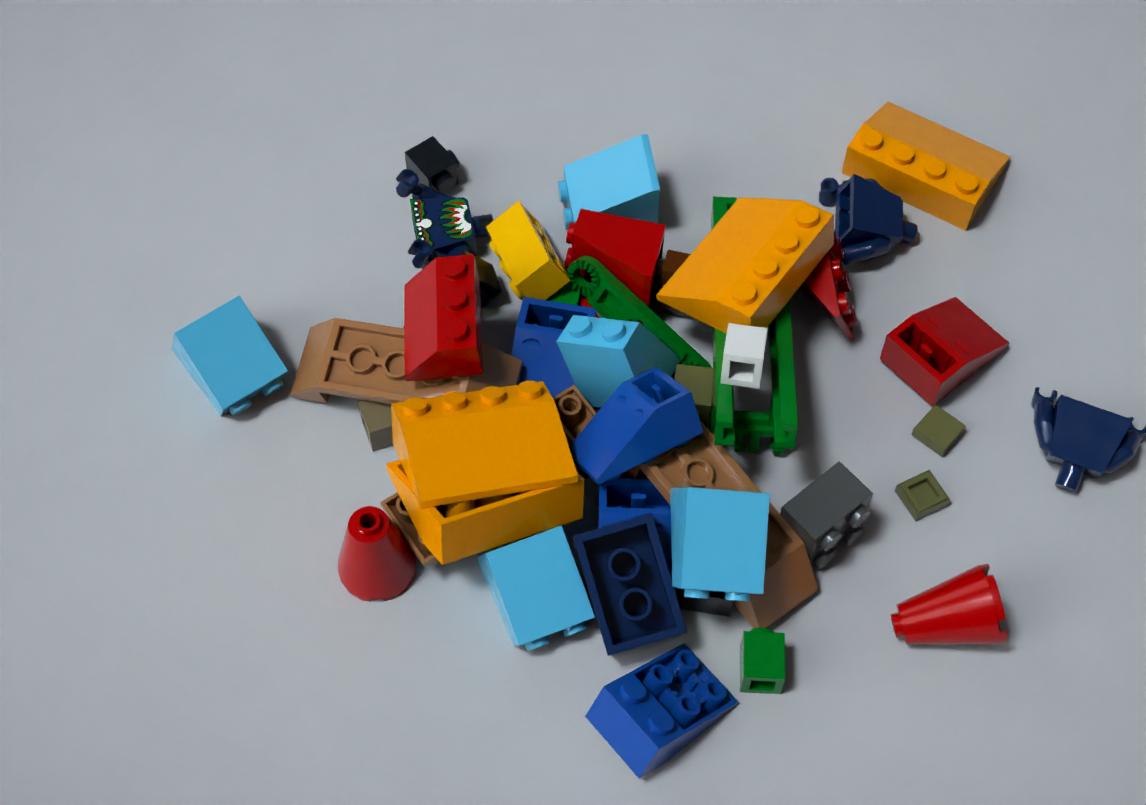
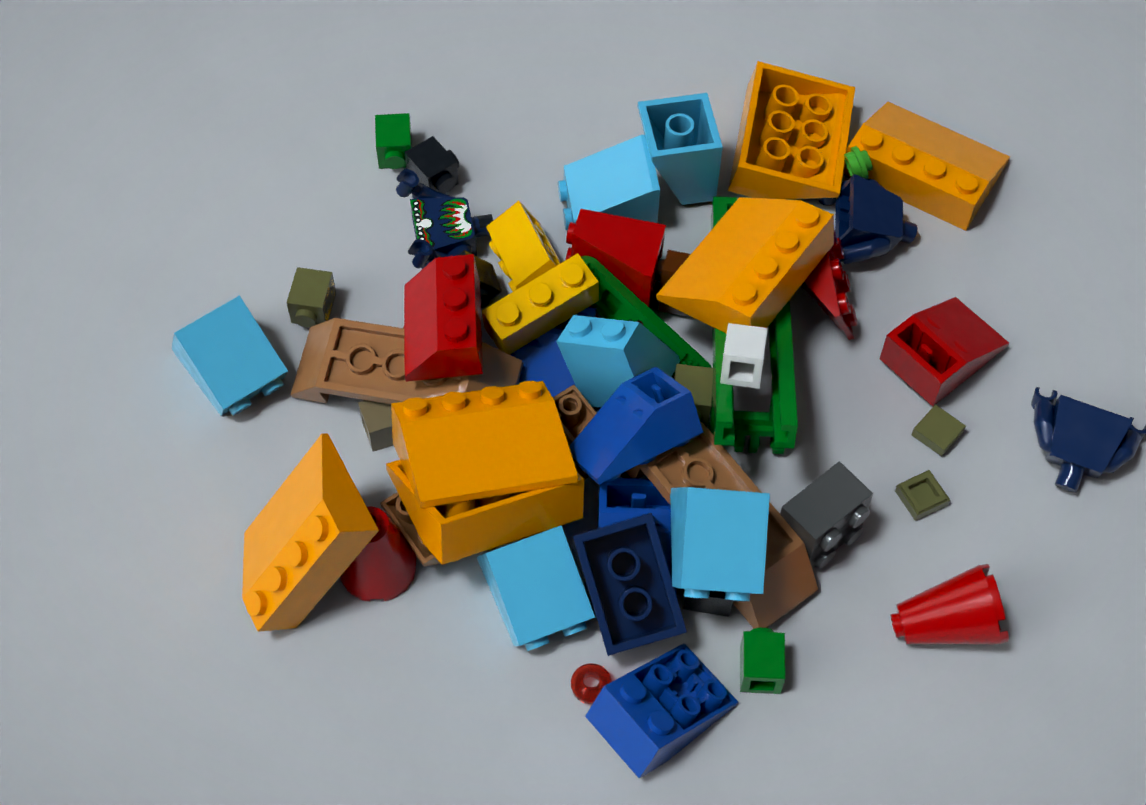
(303, 539): none -> light orange slope
(311, 297): none -> olive brick
(392, 139): none -> green brick
(541, 304): none -> yellow brick
(580, 690): none -> clear red plate
(684, 145): none -> medium azure slope
(791, 136): none -> light orange slope
(858, 162): none -> bright green plate

